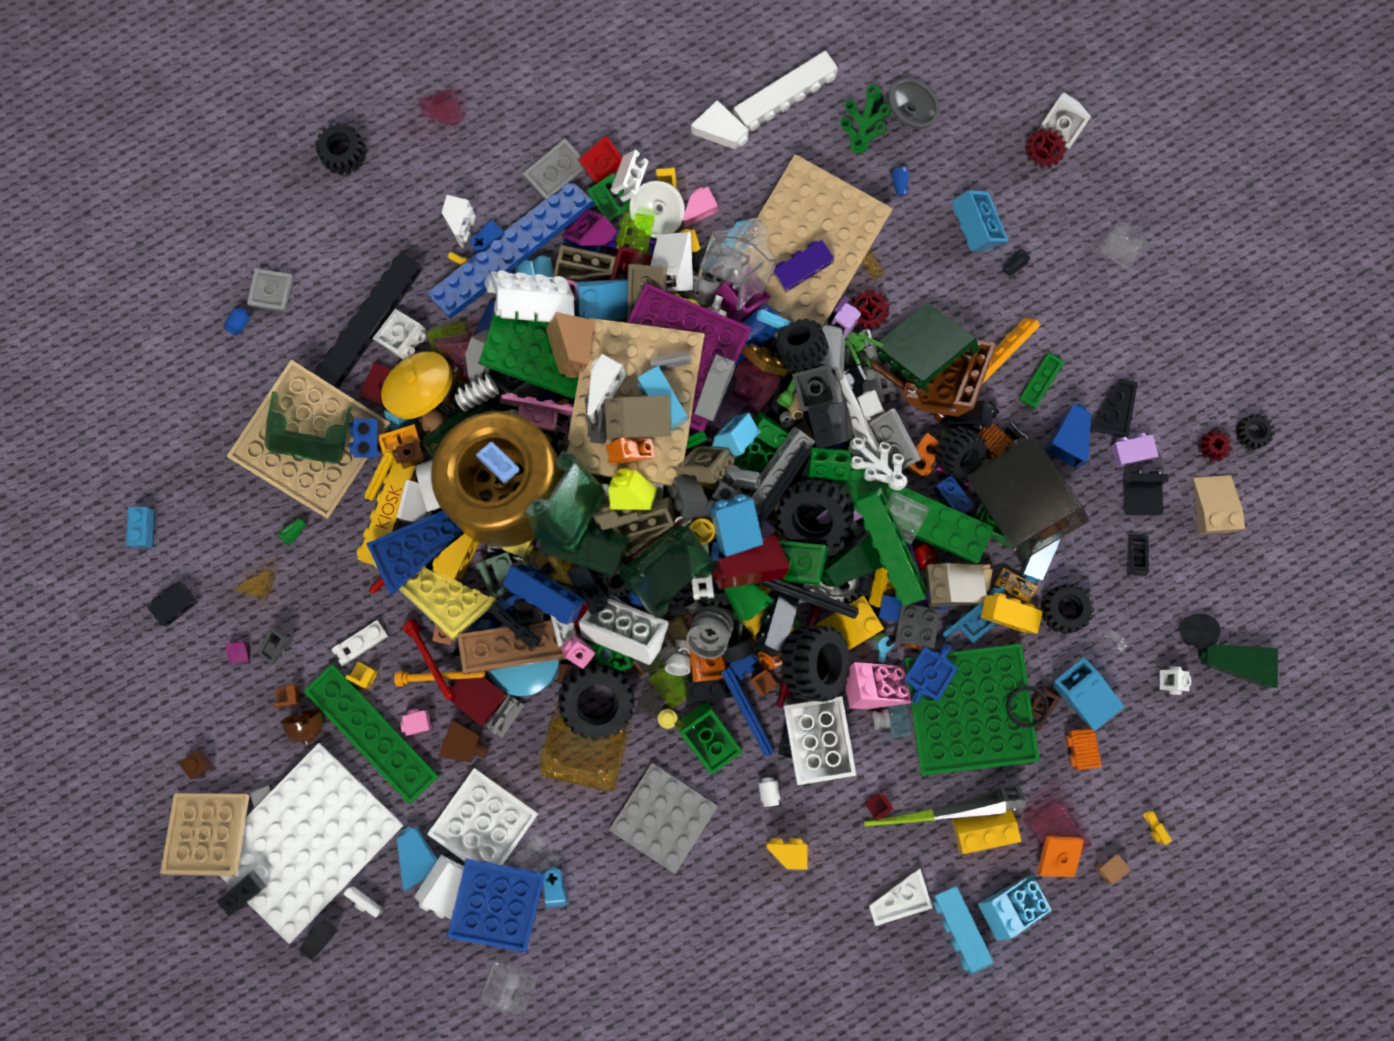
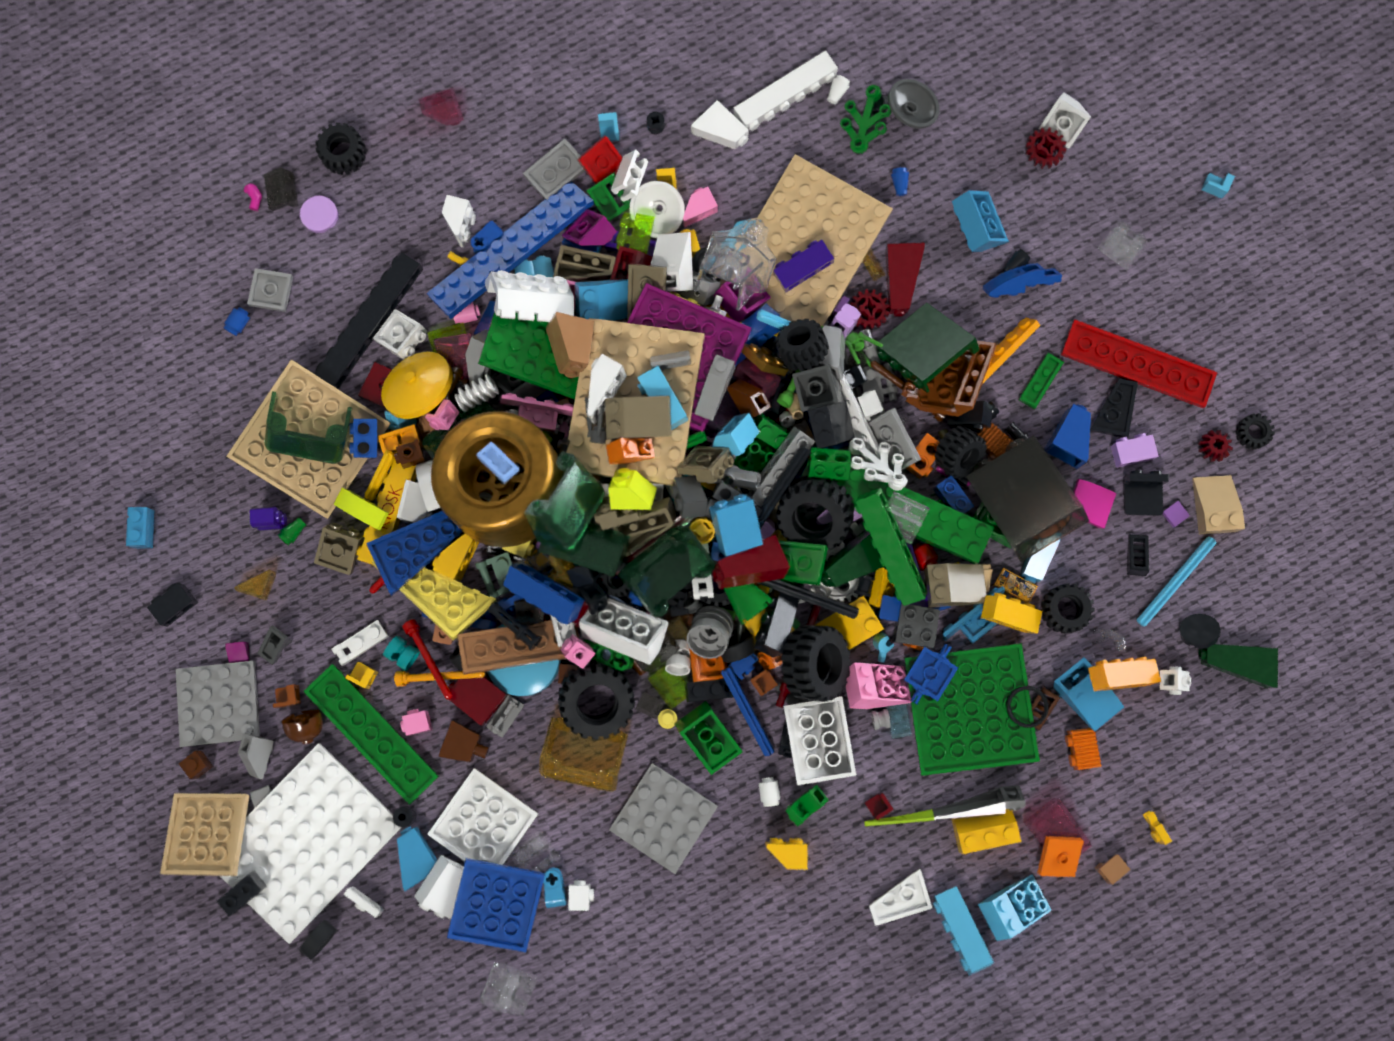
(217, 703): none -> light grey plate
(255, 195): none -> dark pink arm
(255, 754): none -> light grey slope
(267, 518): none -> dark purple brick
(280, 189): none -> clear smoke bracket
(318, 214): none -> lavender tile
(338, 548): none -> dark tan plate
(361, 508): none -> neon yellow slope
(399, 651): none -> teal wheel
(410, 816): none -> black brick
(443, 416): none -> bright pink bracket
(468, 314): none -> bright pink brick
(580, 895): none -> white brick
(609, 126): none -> medium azure panel
(658, 126): none -> black wheel
(748, 398): none -> reddish brown slope
(806, 805): none -> green brick
(838, 88): none -> white cone
(902, 270): none -> dark red slope
(1016, 280): none -> blue slope
(1095, 500): none -> dark pink slope
(1124, 674): none -> light orange brick
(1139, 363): none -> red plate
(1175, 514): none -> medium lavender tile
(1176, 581): none -> medium azure axle
(1218, 186): none -> medium azure panel

